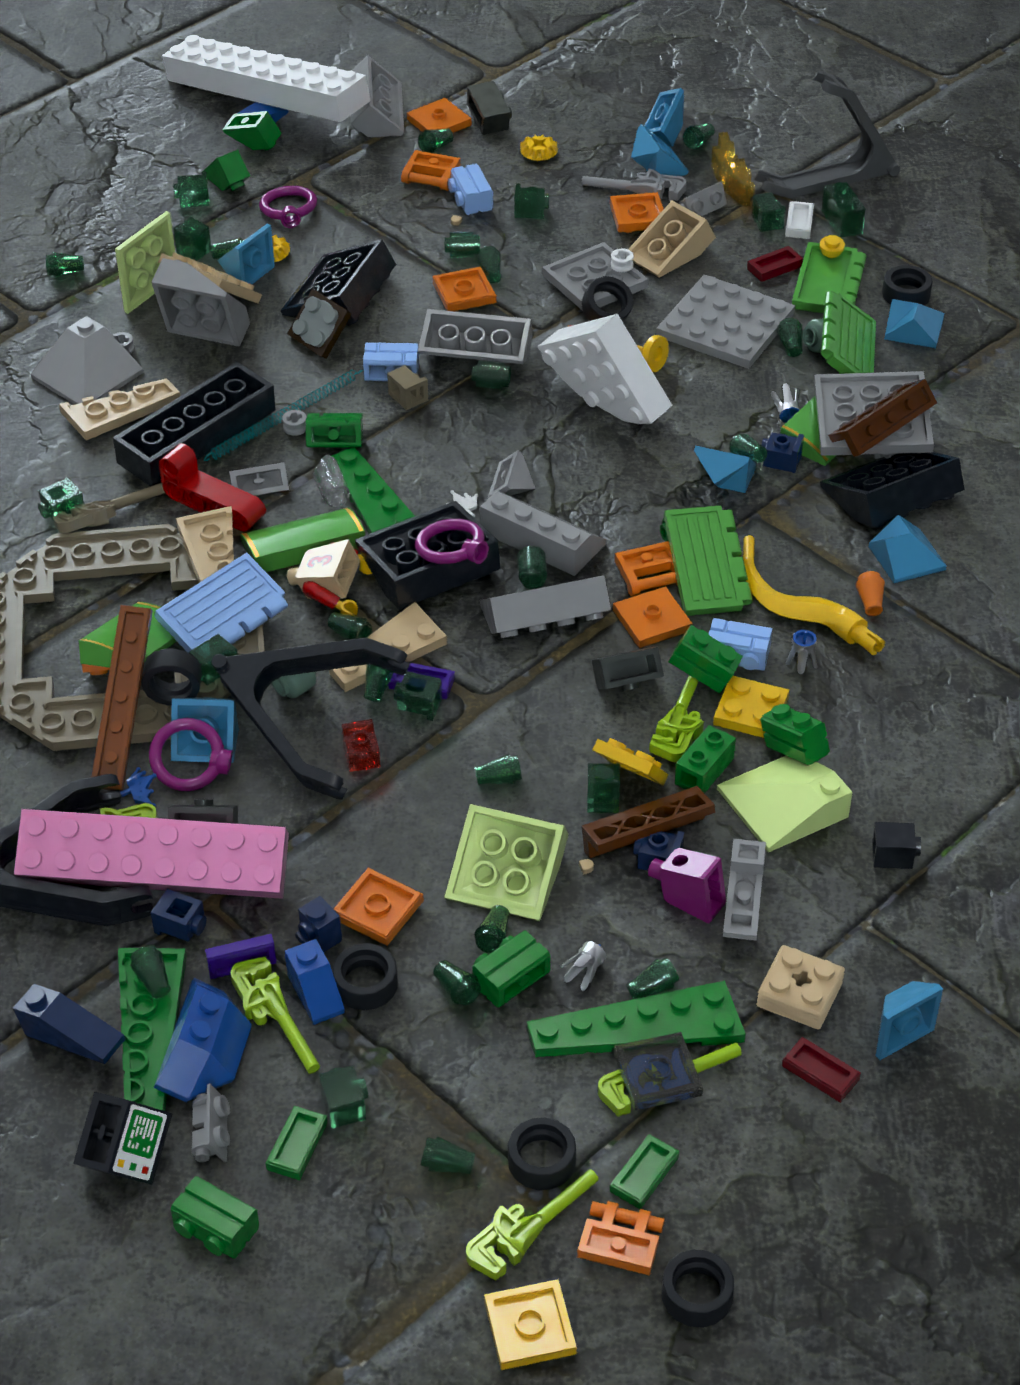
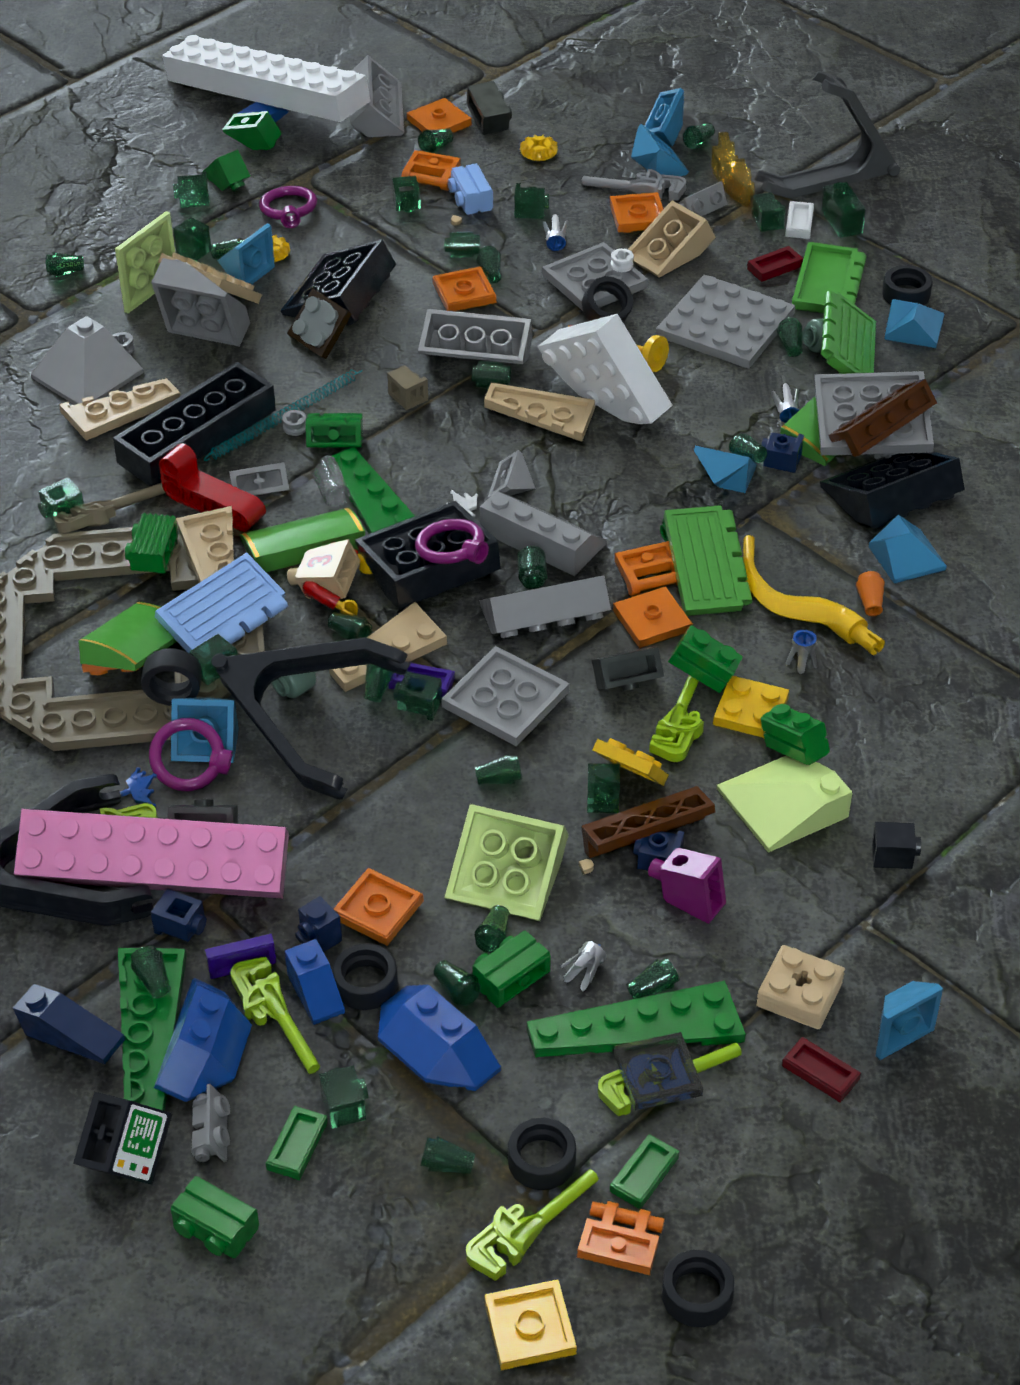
(122, 693): dark orange tile -> none
(152, 543): none -> green brick
(360, 745): clear red brick -> none
(386, 357): light blue brick -> none
(406, 200): none -> clear green brick
(435, 1039): none -> blue wedge
(505, 695): none -> light grey plate
(547, 410): none -> tan wing
(555, 238): none -> piece
(705, 759): green brick -> none
(744, 889): light grey slope -> none
(748, 640): light blue brick -> none
(832, 246): yellow plate -> none

